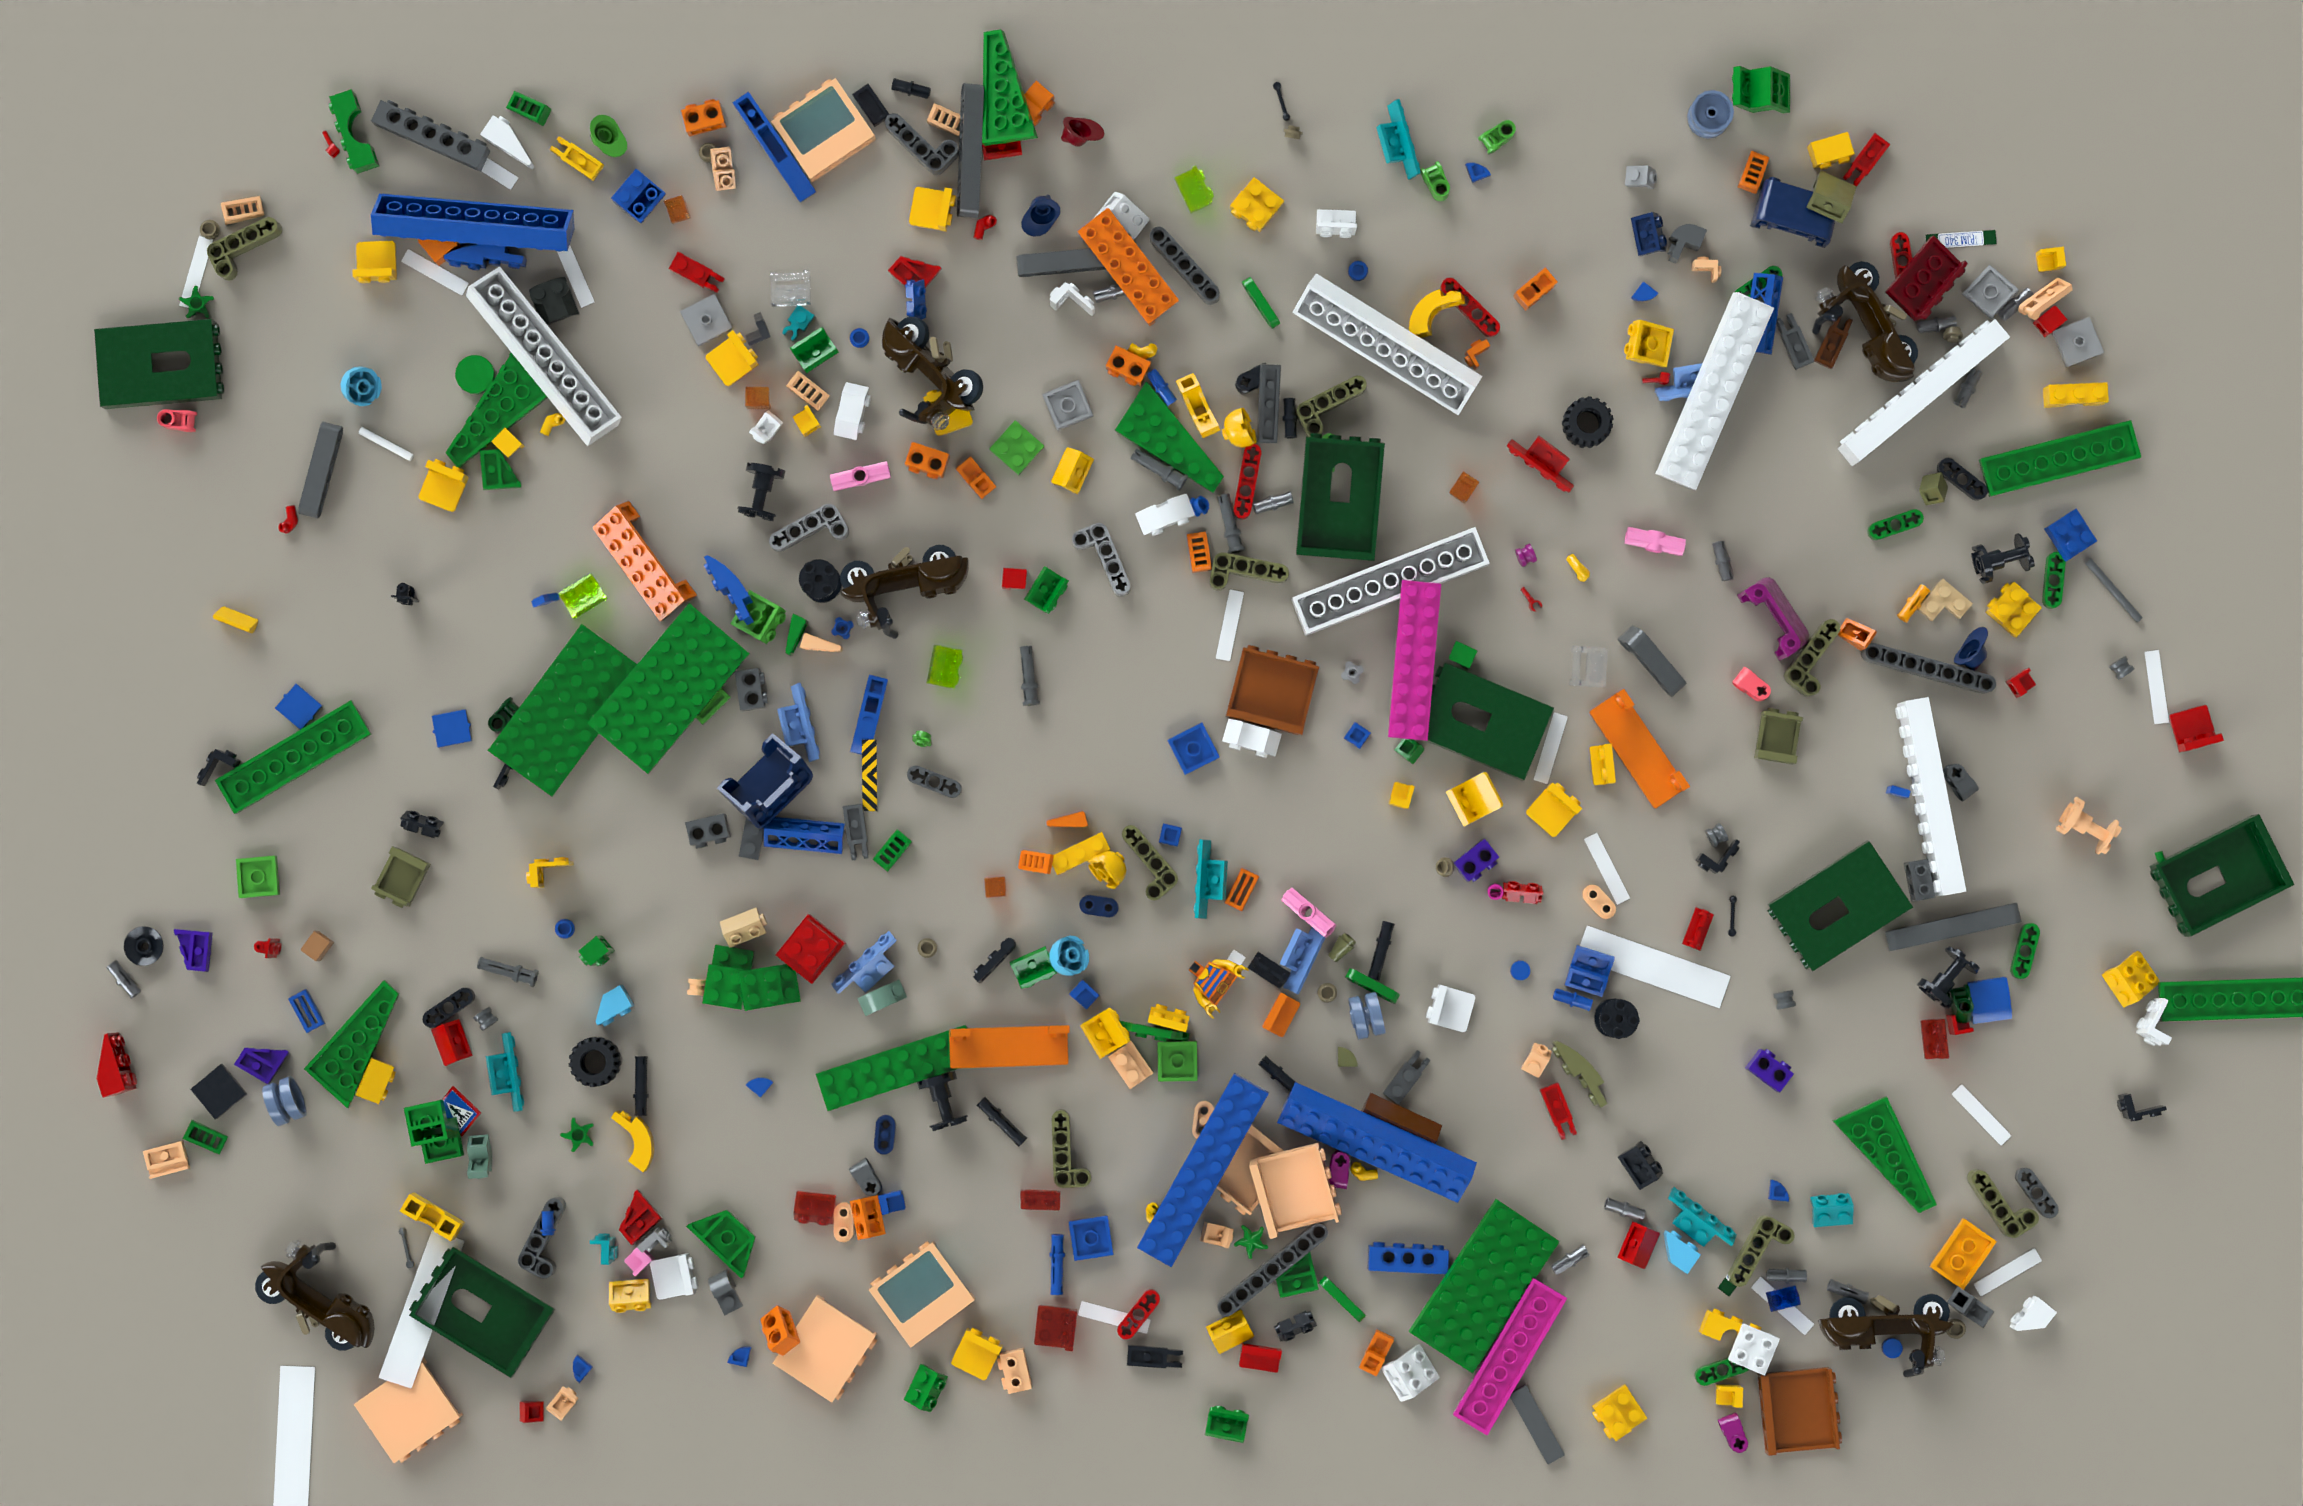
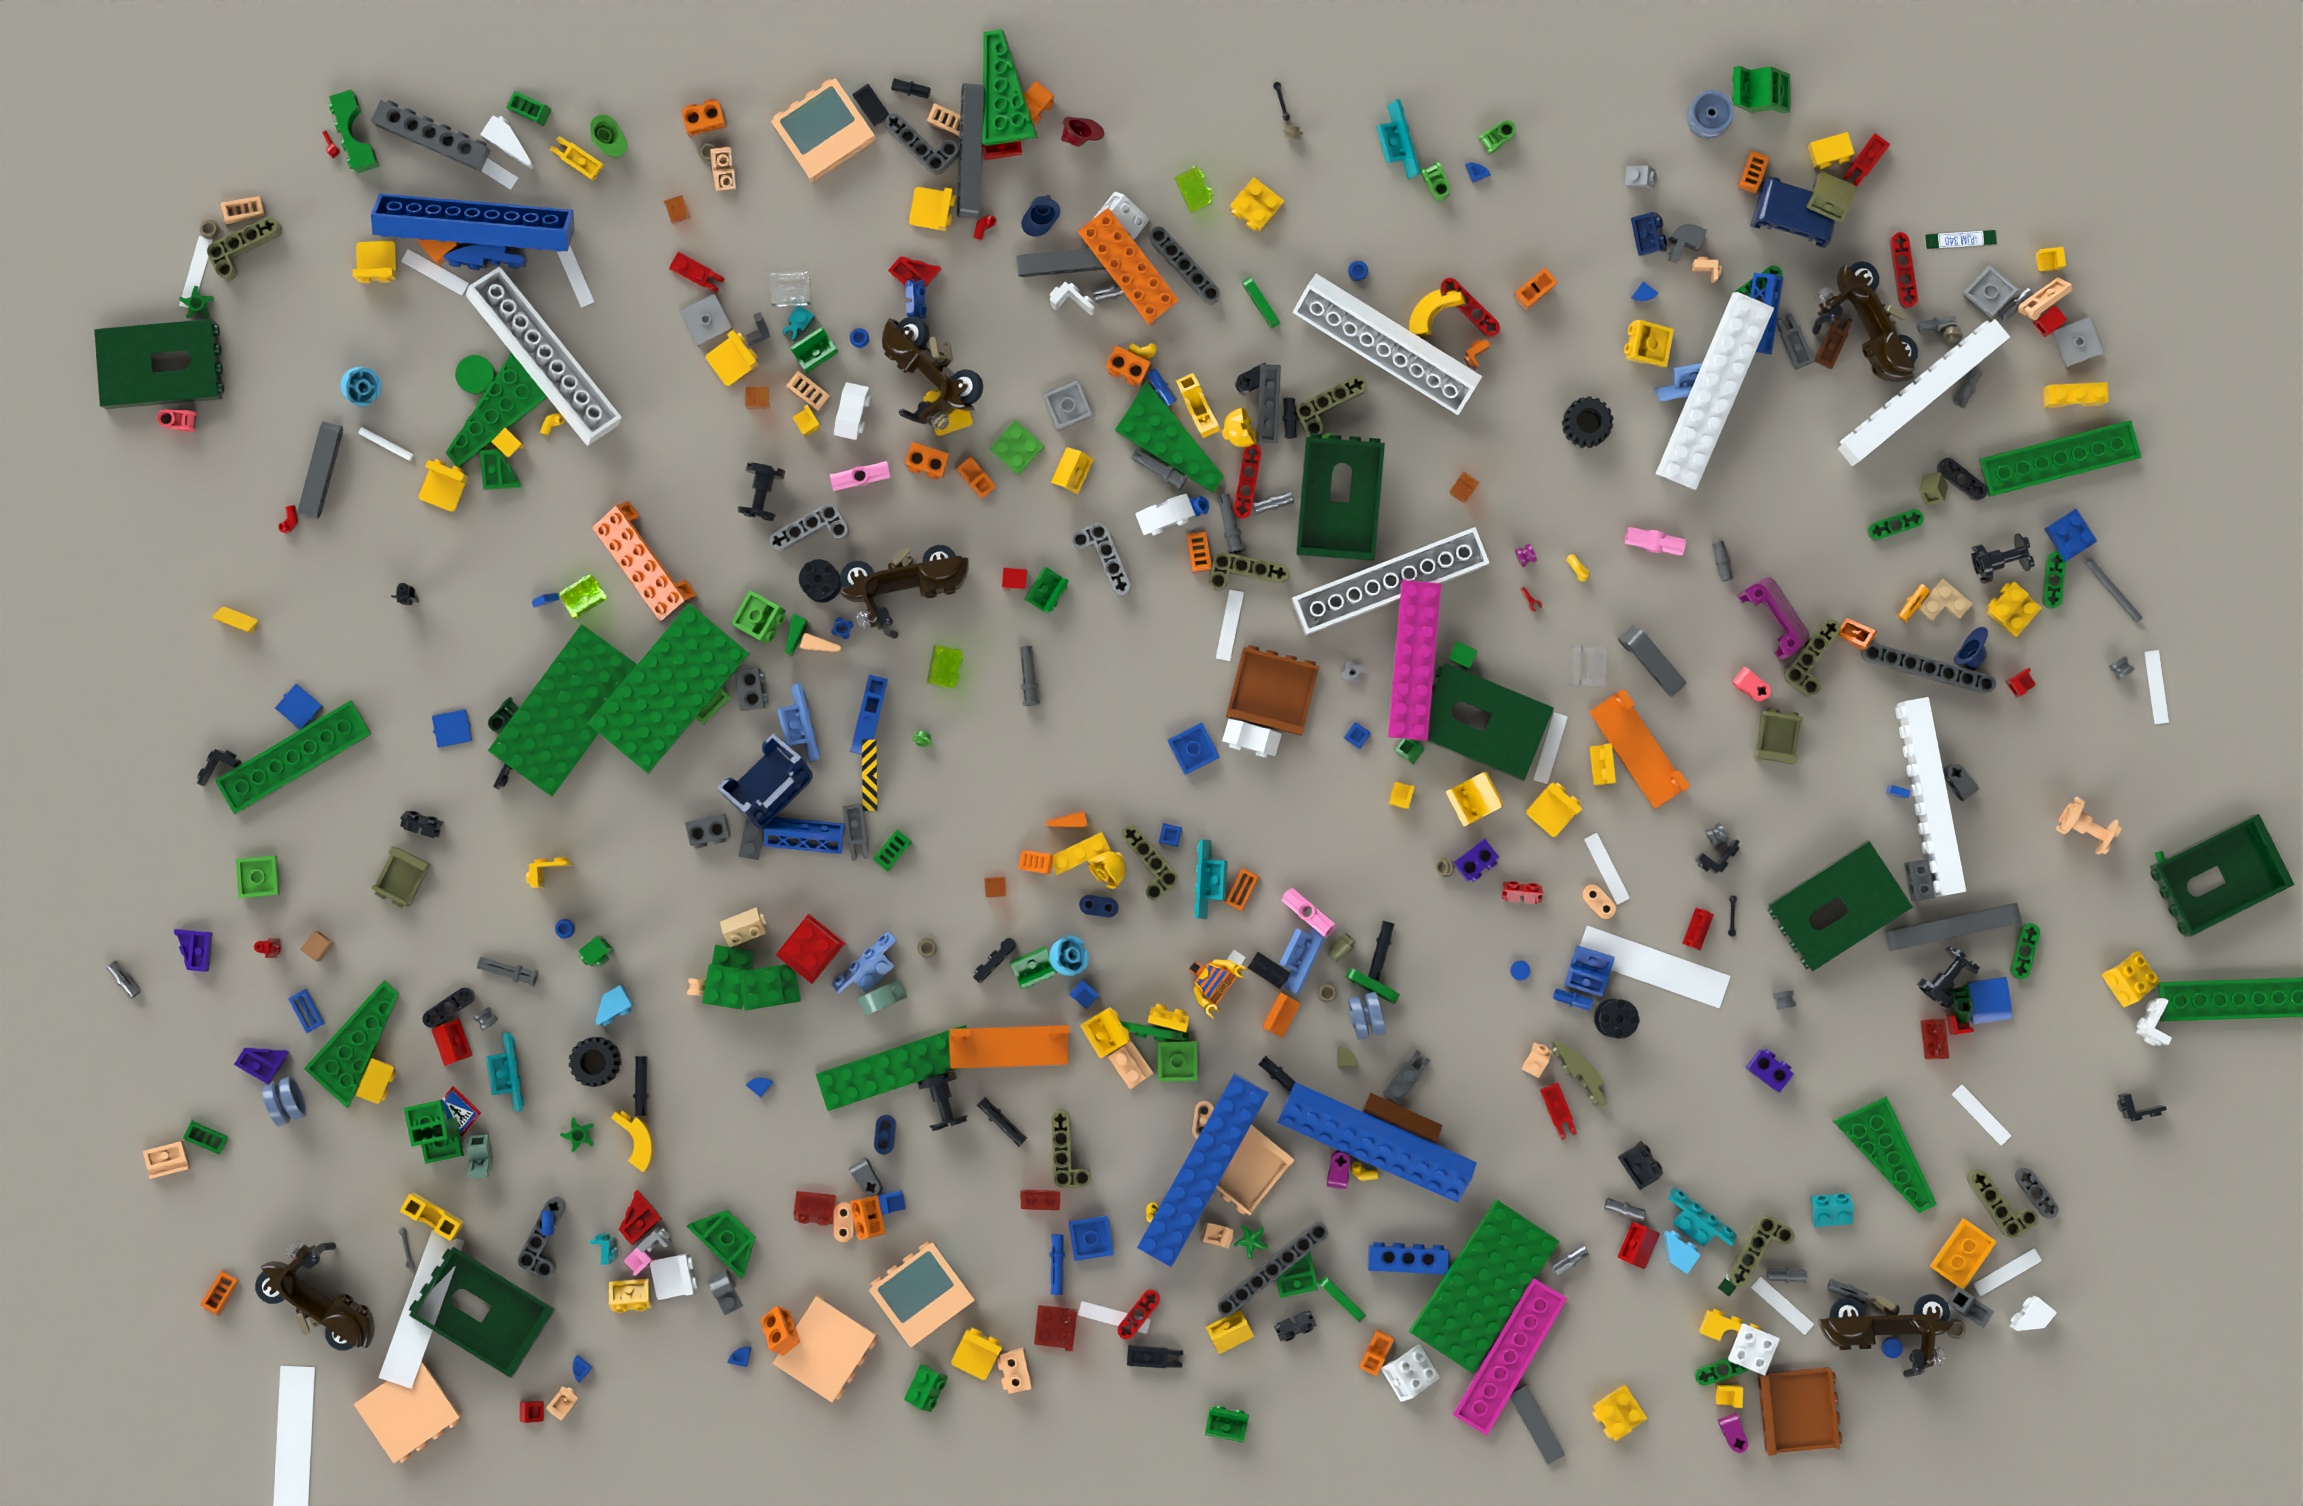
(114, 1070): red slope -> none
(134, 946): black dish -> none
(209, 1296): none -> orange slope
(218, 1091): black tile -> none
(553, 300): pearl dark grey slope -> none
(638, 196): blue slope -> none
(730, 586): blue slope -> none
(766, 428): white bracket -> none
(774, 147): blue slope -> none
(950, 782): dark grey beam -> none
(1260, 1357): red panel -> none
(1294, 1188): light nougat panel -> none
(1336, 223): white bracket -> none
(1450, 1008): white bracket -> none
(1493, 894): dark pink hinge -> none
(1545, 459): red bracket -> none
(1663, 379): red hand -> none
(1777, 1191): blue tile -> none
(1783, 1298): clear blue bracket -> none
(1926, 279): dark red bracket -> none
(2193, 728): red bracket -> none

